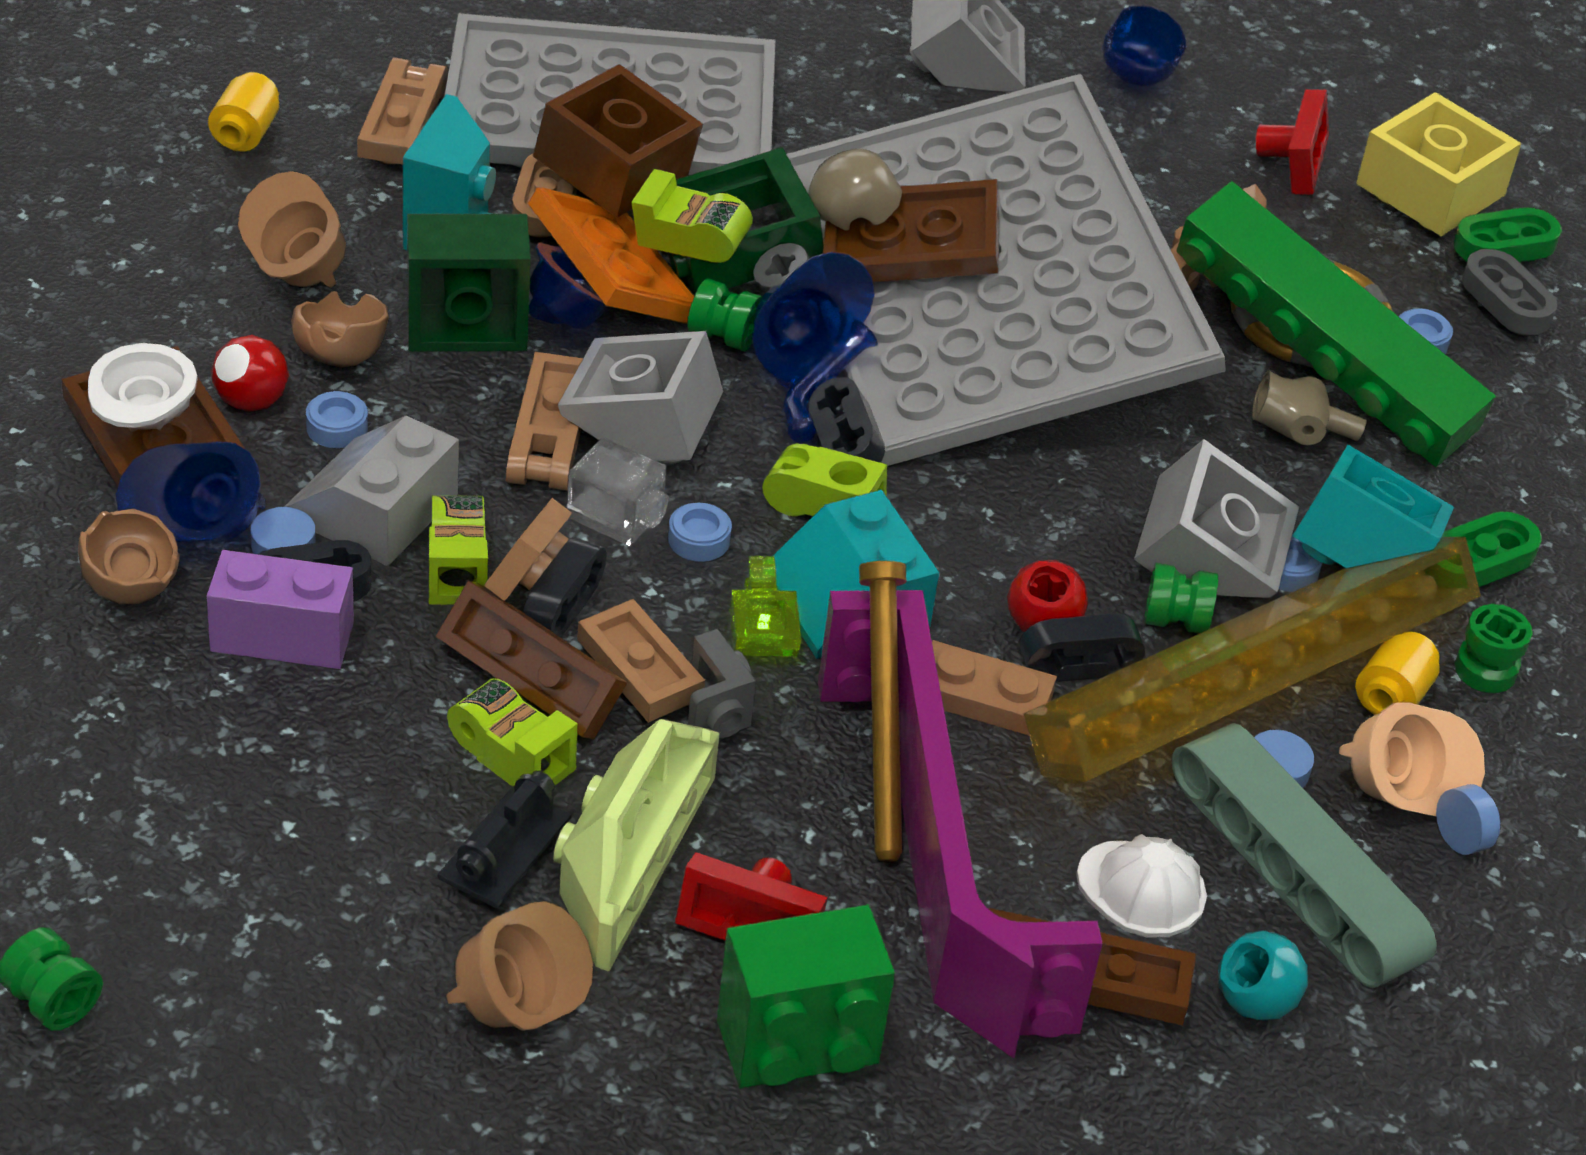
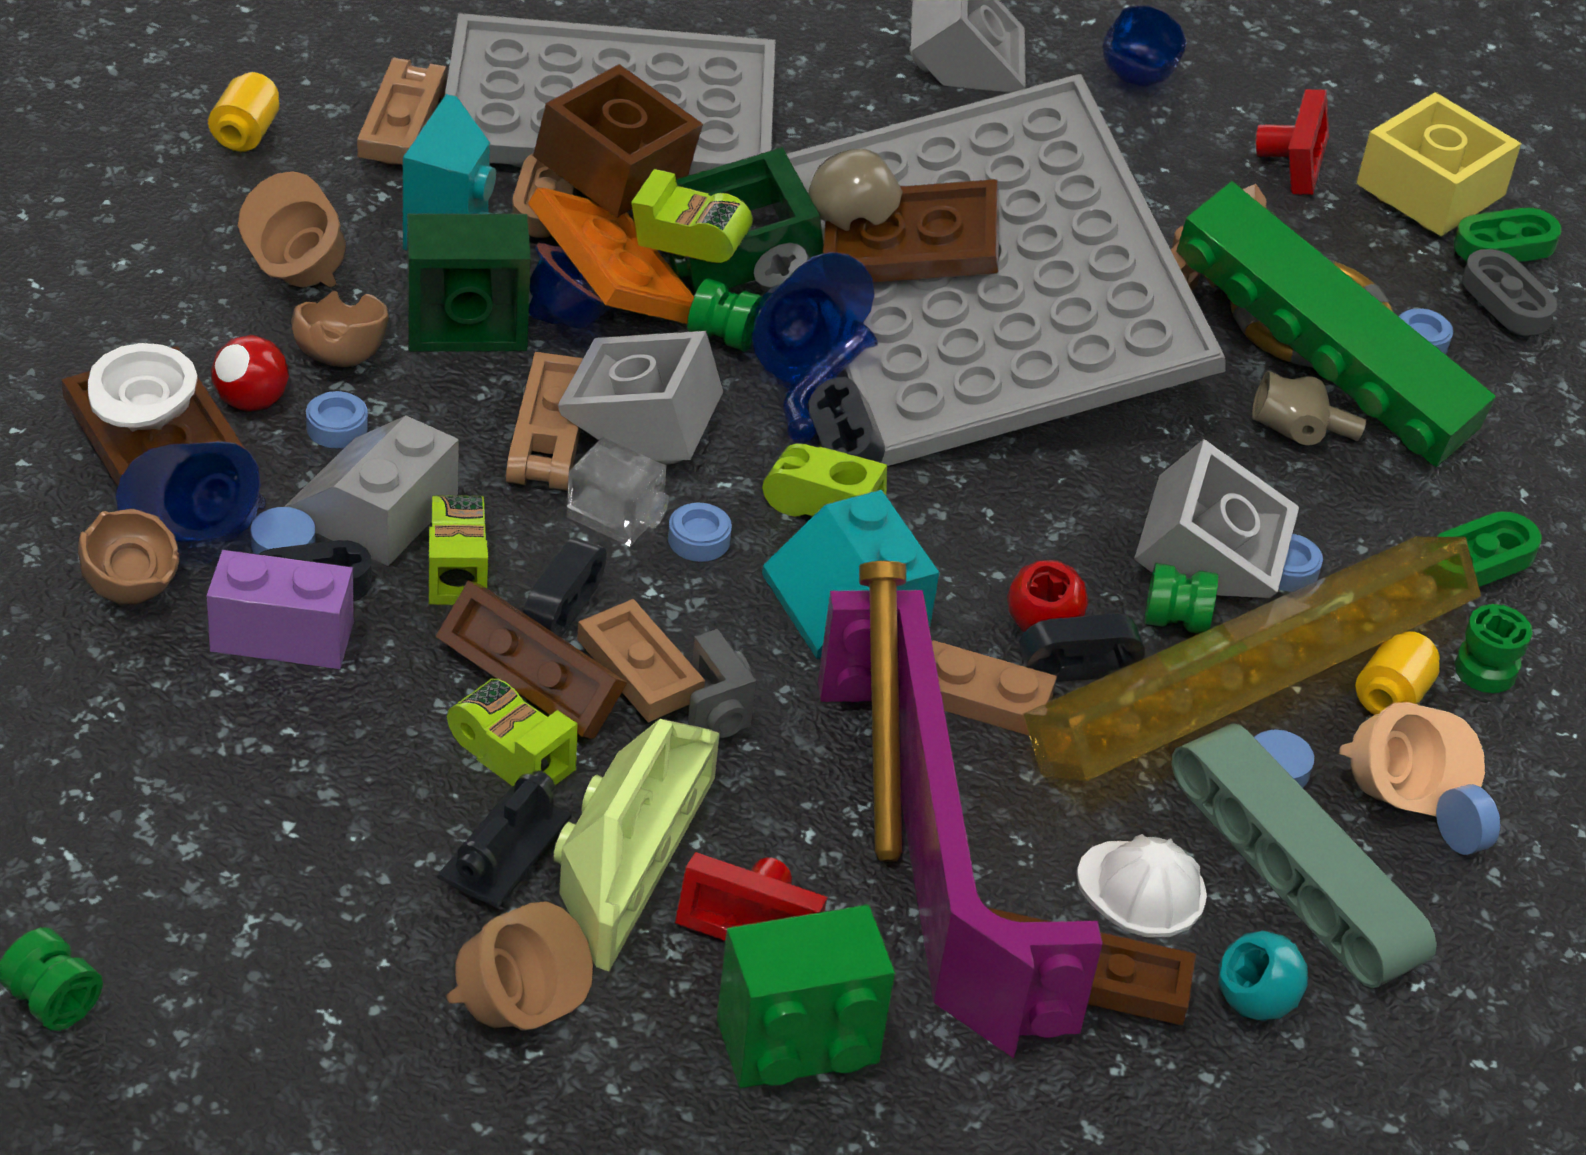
(531, 552): medium nougat plate -> none
(763, 617): clear neon green plate -> none
(1370, 515): teal slope -> none

